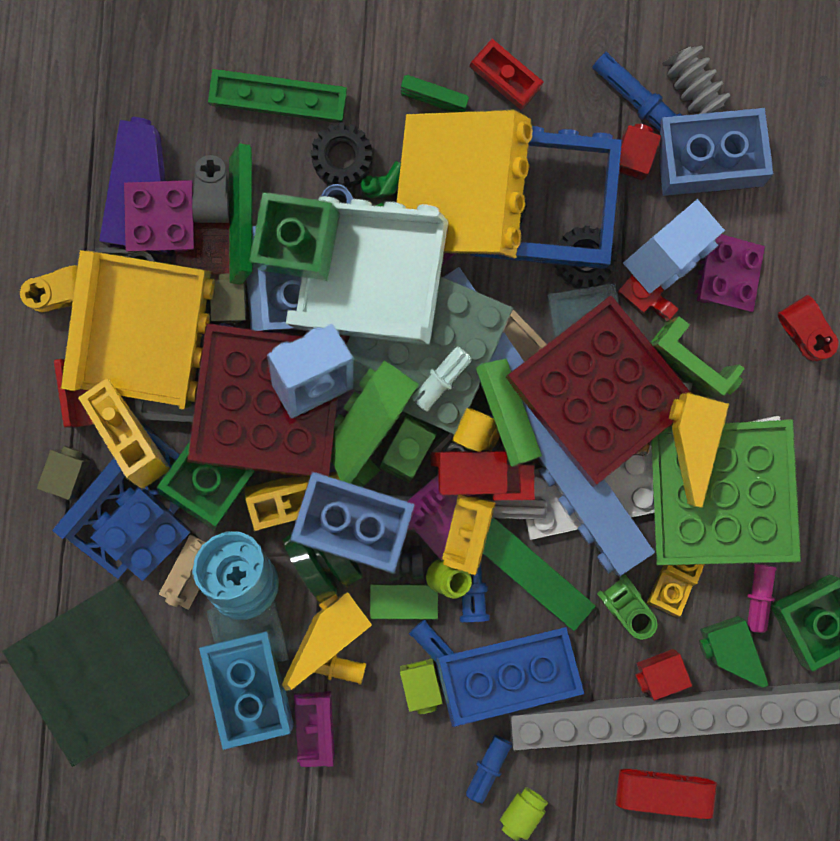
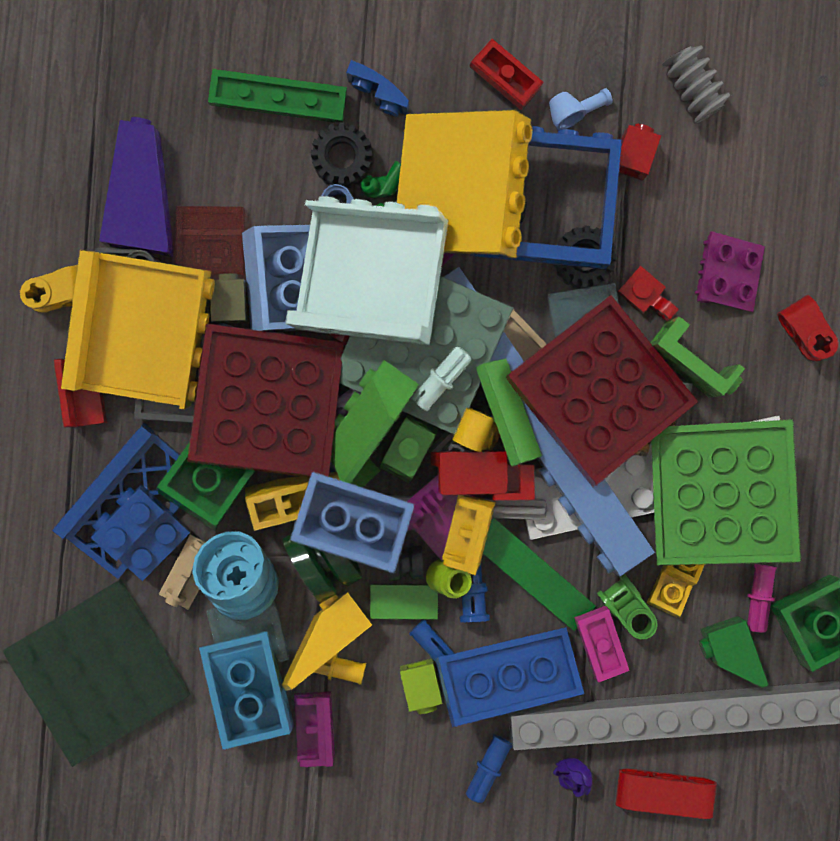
(64, 473): olive brick -> none
(124, 434): yellow slope -> none
(159, 216): magenta hinge -> none
(210, 191): dark grey piece -> none
(240, 213): green tile -> none
(295, 236): green brick -> none
(311, 370): light blue brick -> none
(387, 94): none -> blue slope
(434, 94): green tile -> none
(523, 814): lime brick -> none
(568, 111): none -> light blue bar
(574, 776): none -> dark purple plate
(601, 644): none -> dark pink plate
(648, 105): blue pin -> none
(662, 675): red brick -> none
(675, 248): light blue brick -> none
(696, 437): yellow slope -> none
(714, 152): medium blue slope -> none

